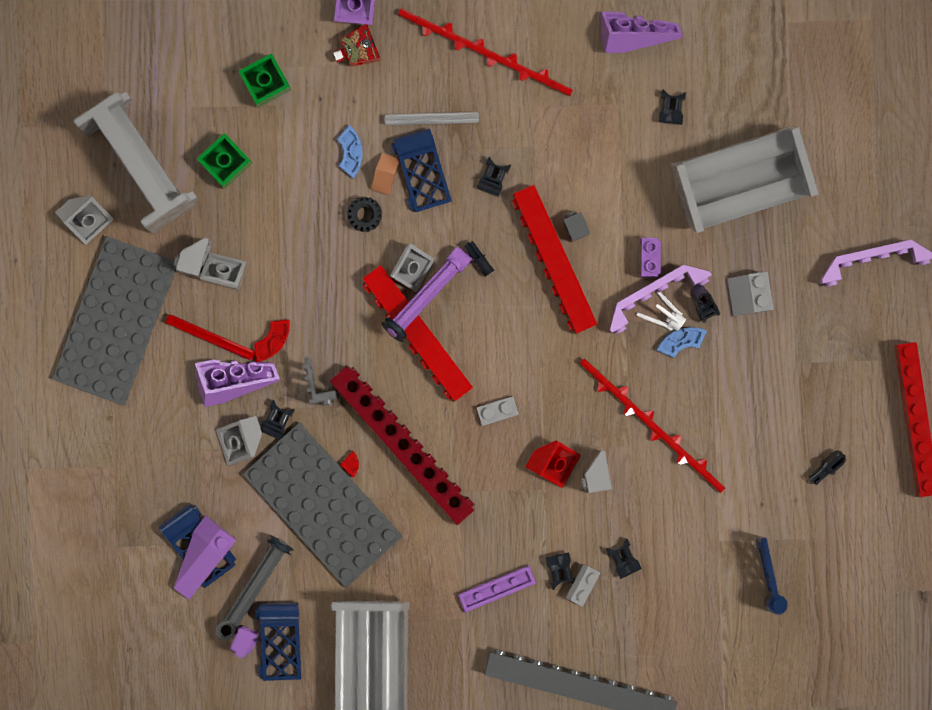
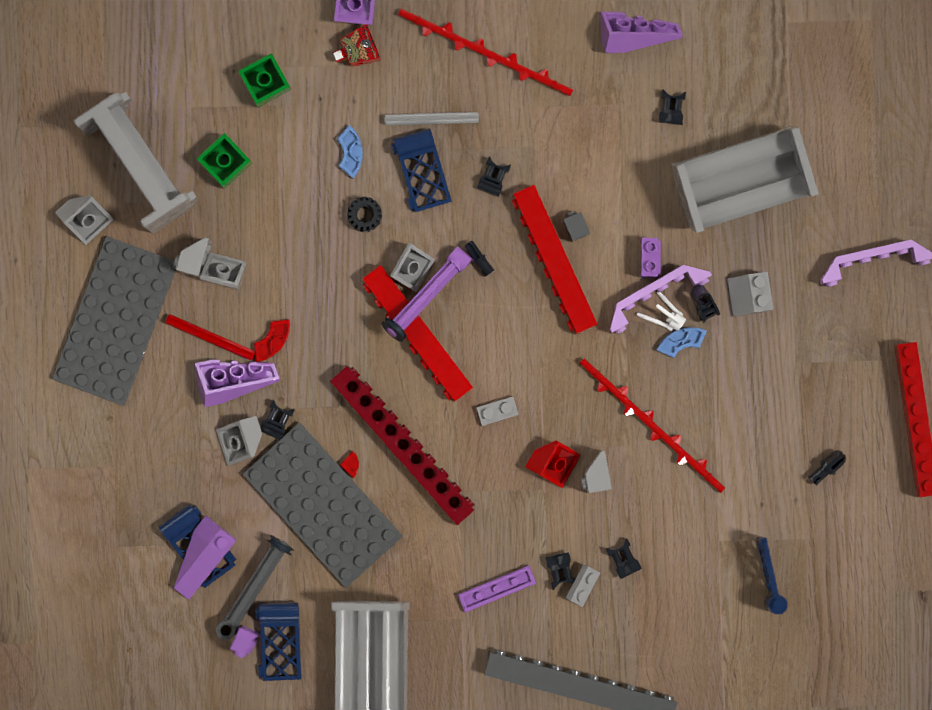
(324, 398): flat silver plate -> none
(385, 174): nougat slope -> none

